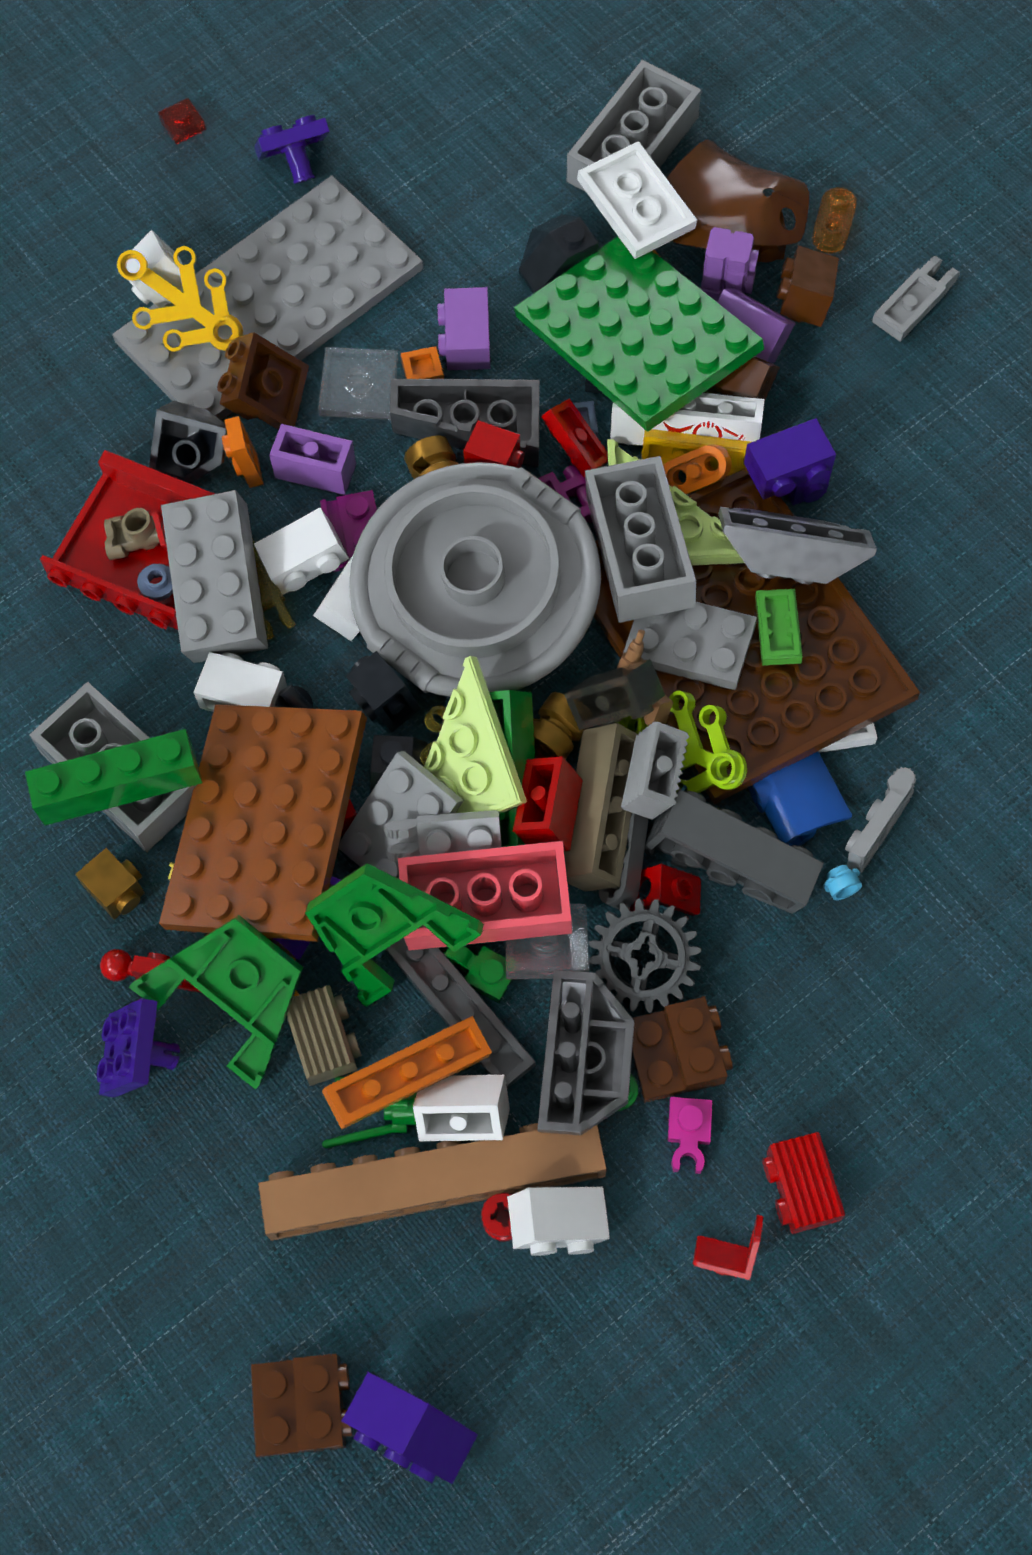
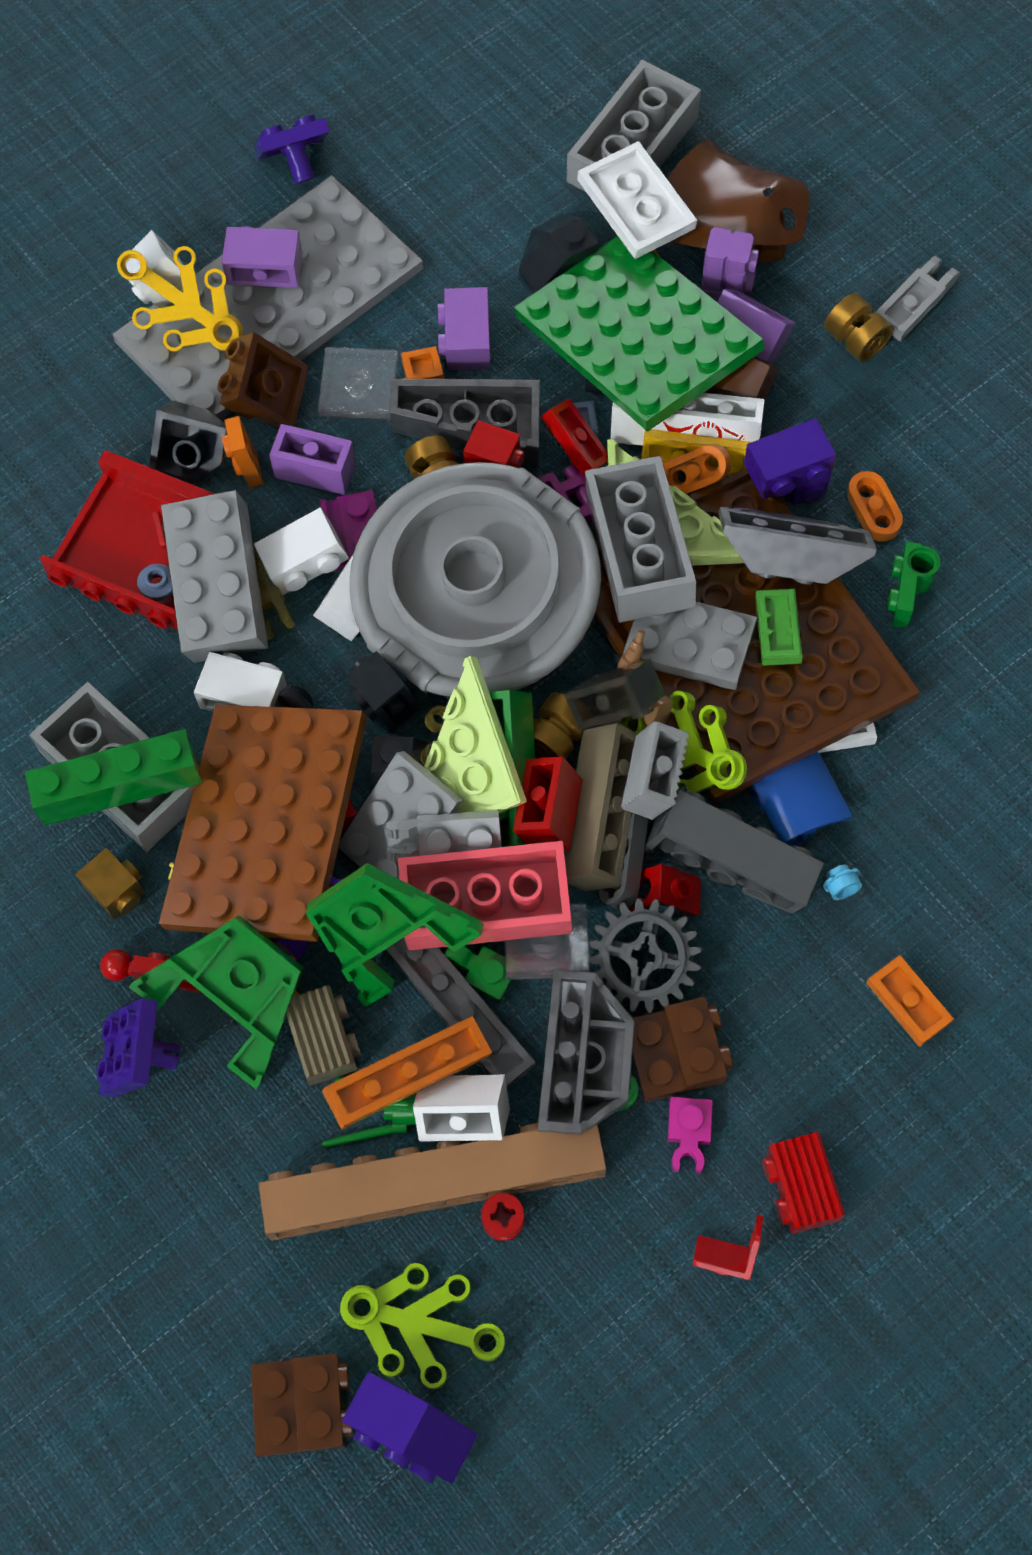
(130, 533): dark tan plate -> none
(182, 121): clear red plate -> none
(262, 257): none -> medium lavender brick
(414, 1322): none -> lime plant
(558, 1219): white brick -> none
(807, 285): reddish brown brick -> none
(834, 217): clear orange plate -> none
(854, 323): none -> pearl gold wheel
(875, 509): none -> orange plate
(881, 819): light grey hinge -> none
(909, 1001): none -> orange plate
(910, 581): none -> green plate

